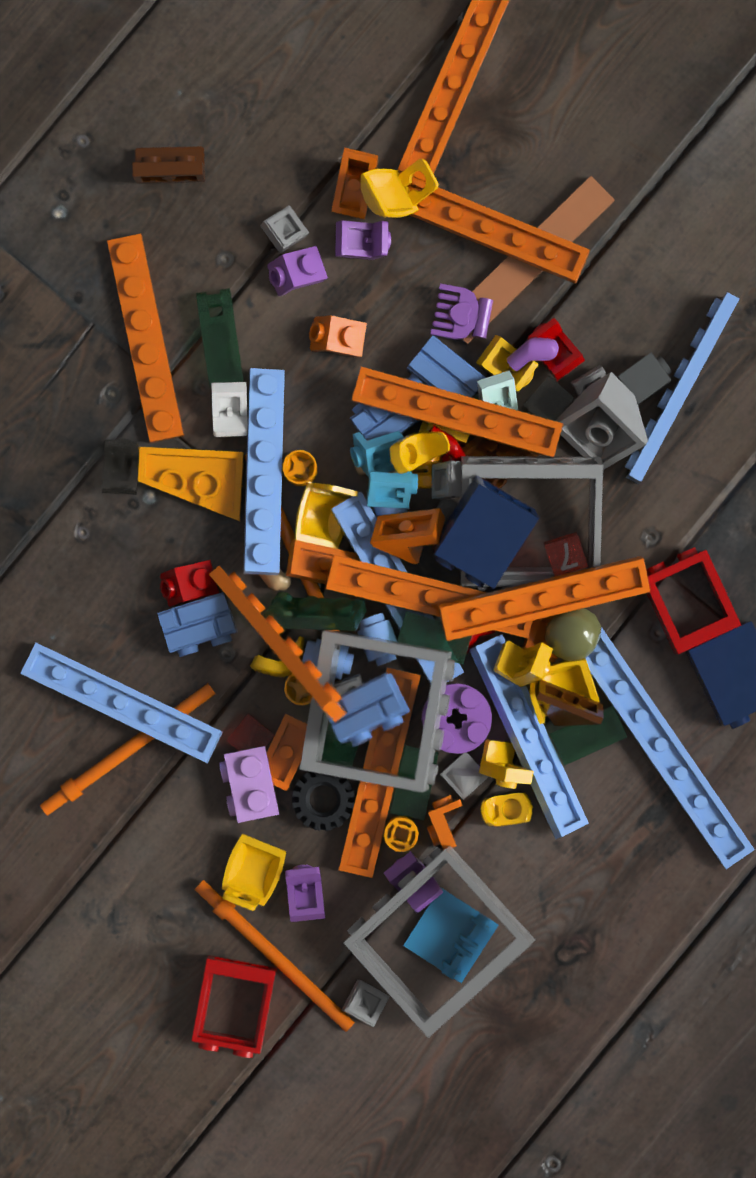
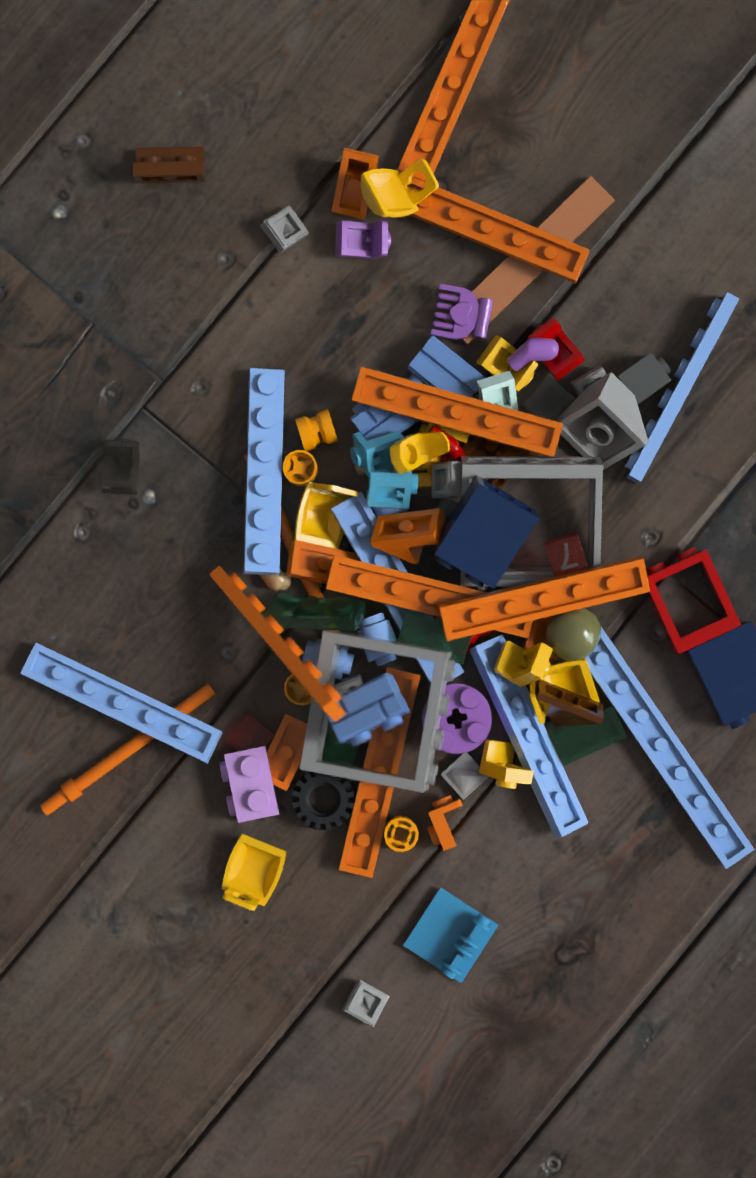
(145, 338): orange plate -> none
(188, 583): red bracket -> none
(197, 476): light orange wing -> none
(198, 623): medium blue brick -> none
(220, 338): clear green plate -> none
(226, 910): orange bar -> none
(229, 409): white bracket -> none
(242, 970): red window -> none
(274, 667): yellow hair -> none
(296, 270): medium lavender bracket -> none
(305, 893): medium lavender bracket -> none
(316, 430): none -> light orange wheel
(337, 335): orange bracket -> none
(391, 982): light grey window -> none
(410, 802): clear green plate -> none
(426, 893): medium lavender bracket -> none
(506, 809): yellow hair -> none

